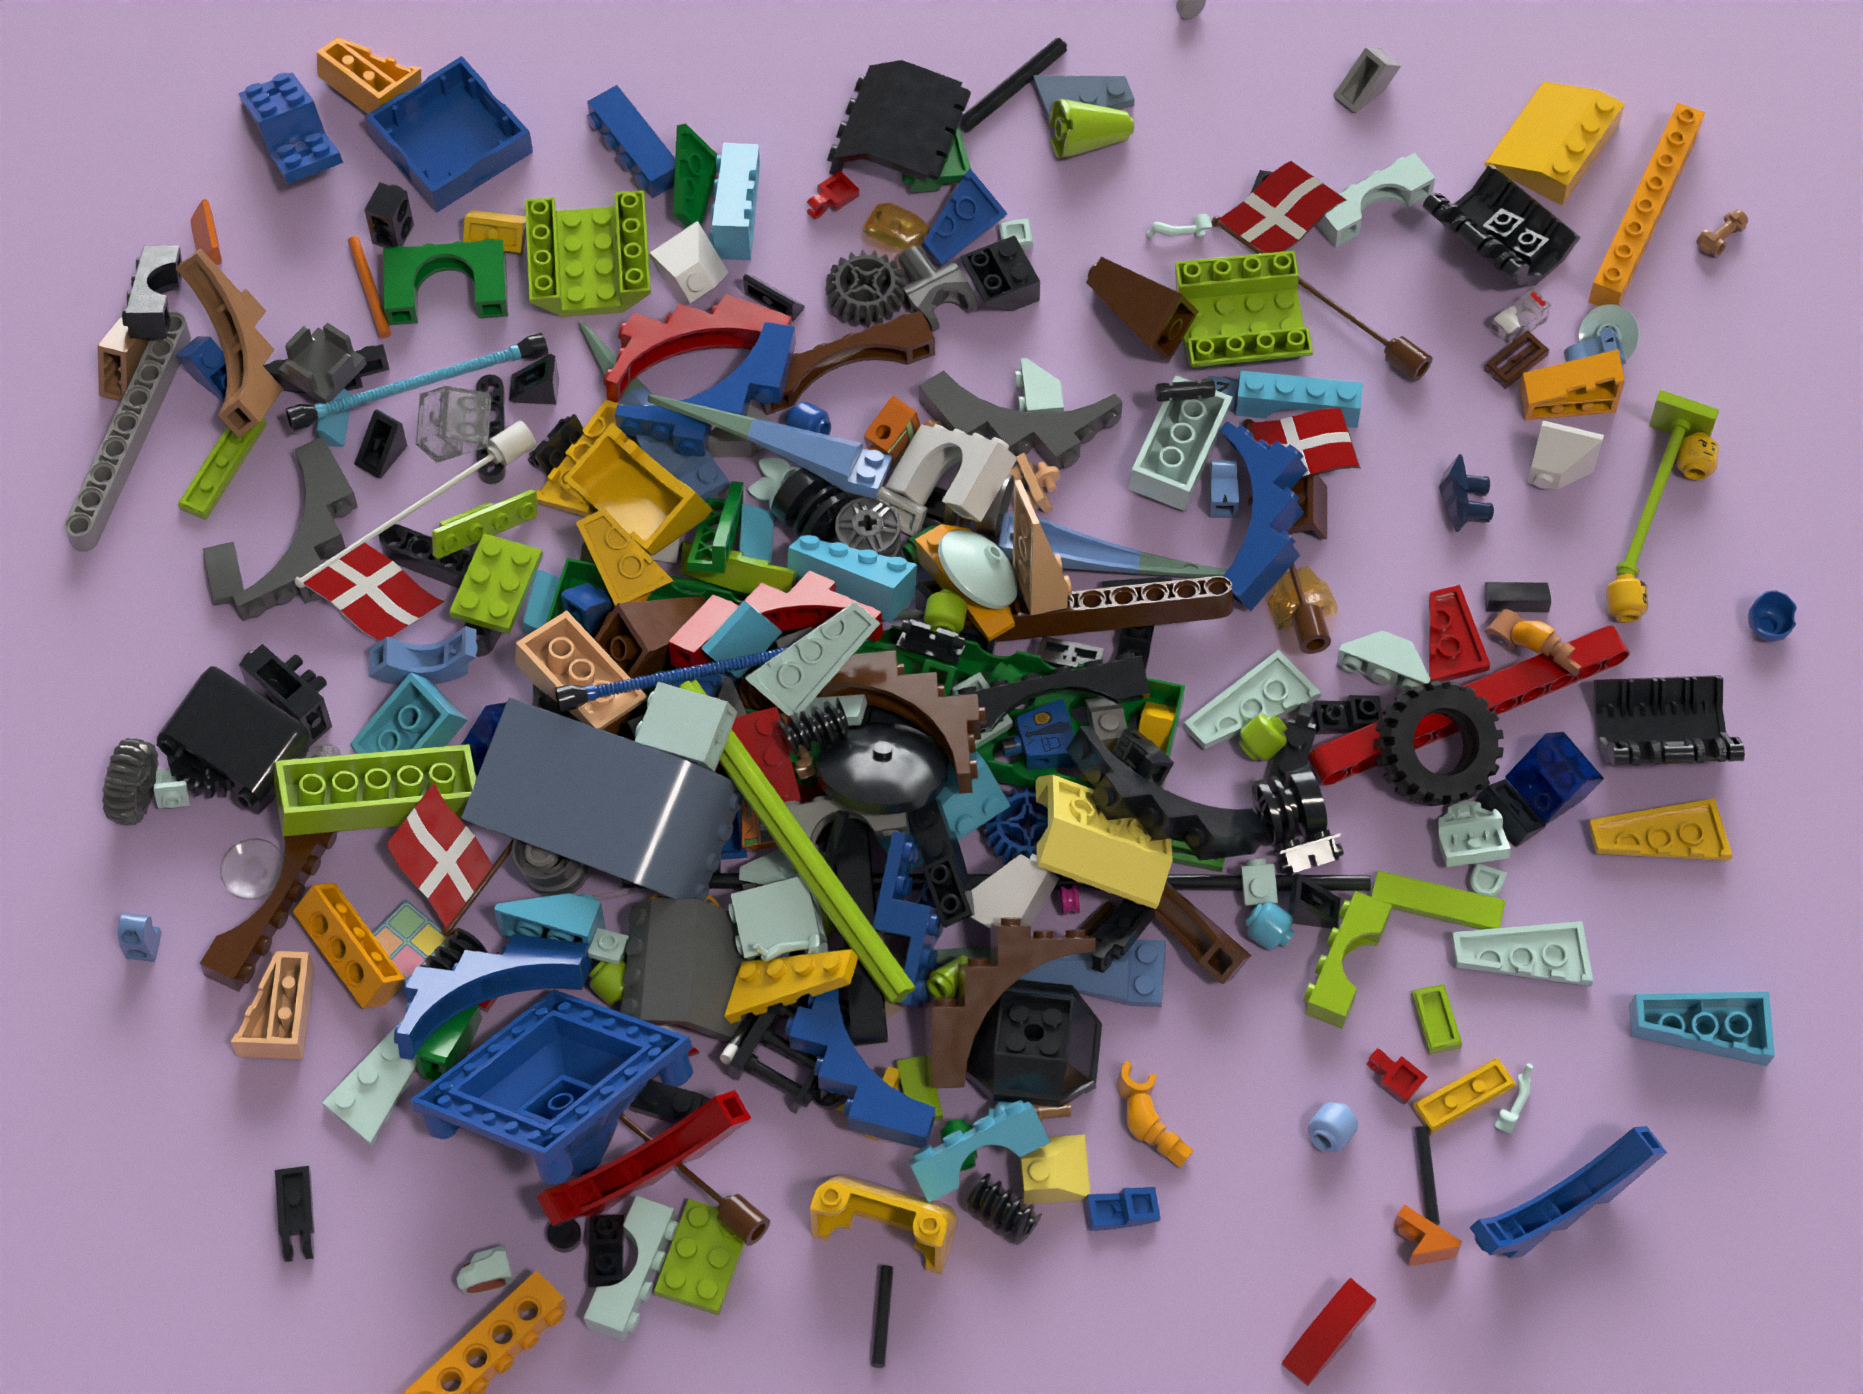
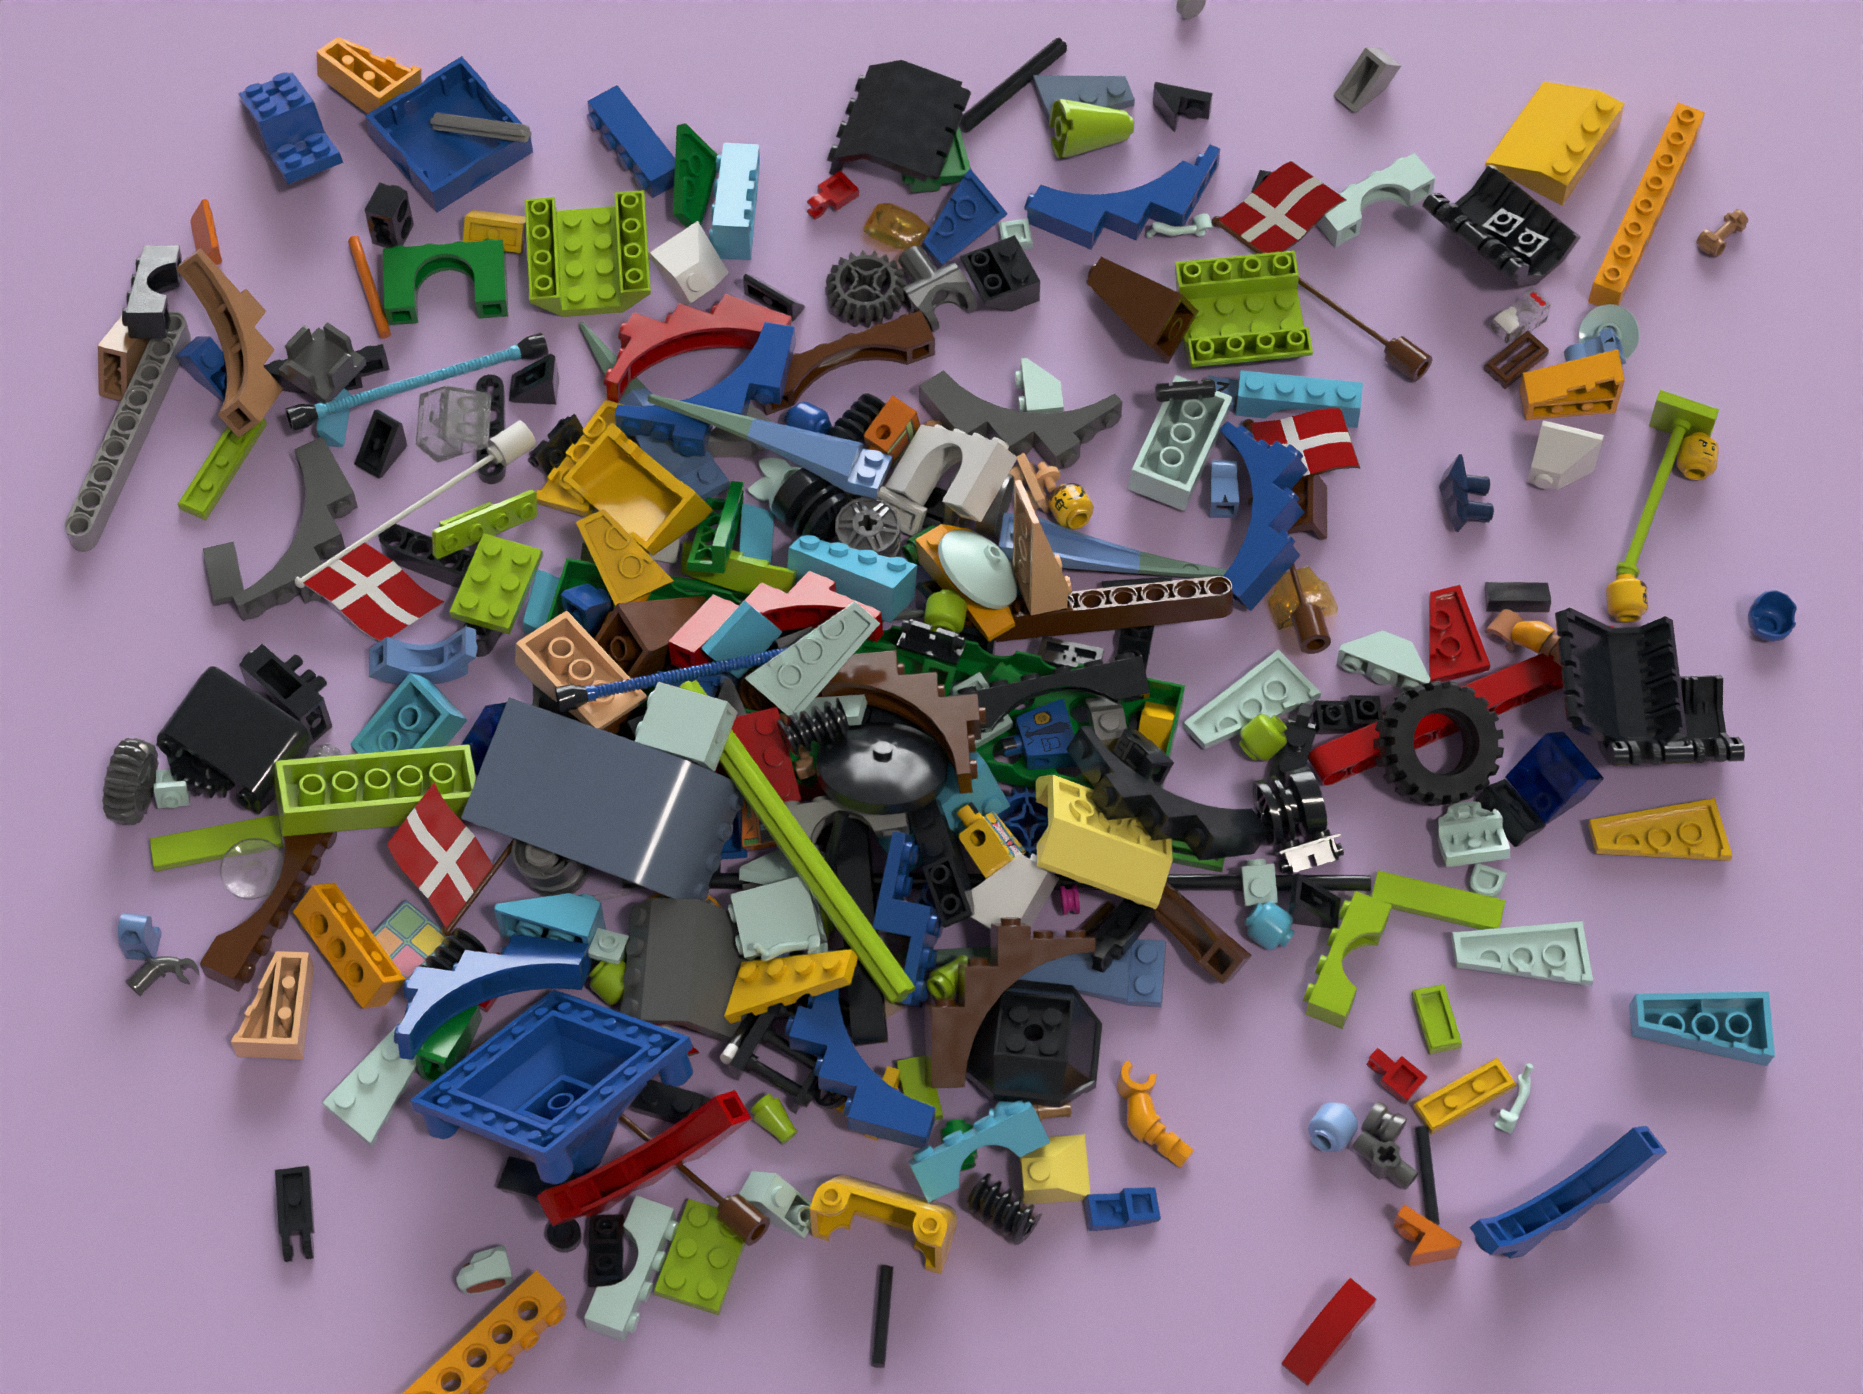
(158, 967): none -> dark grey piece
(211, 842): none -> lime tile
(481, 127): none -> light grey axle
(523, 1179): none -> black slope
(773, 1117): none -> lime cone
(778, 1202): none -> light aqua slope
(857, 419): none -> black piece
(994, 850): none -> yellow torso
(1071, 506): none -> yellow head
(1164, 200): none -> blue arch
(1178, 100): none -> black slope
(1375, 1151): none -> dark grey axle
(1391, 1126): none -> flat silver wheel
(1620, 679): none -> black hinge

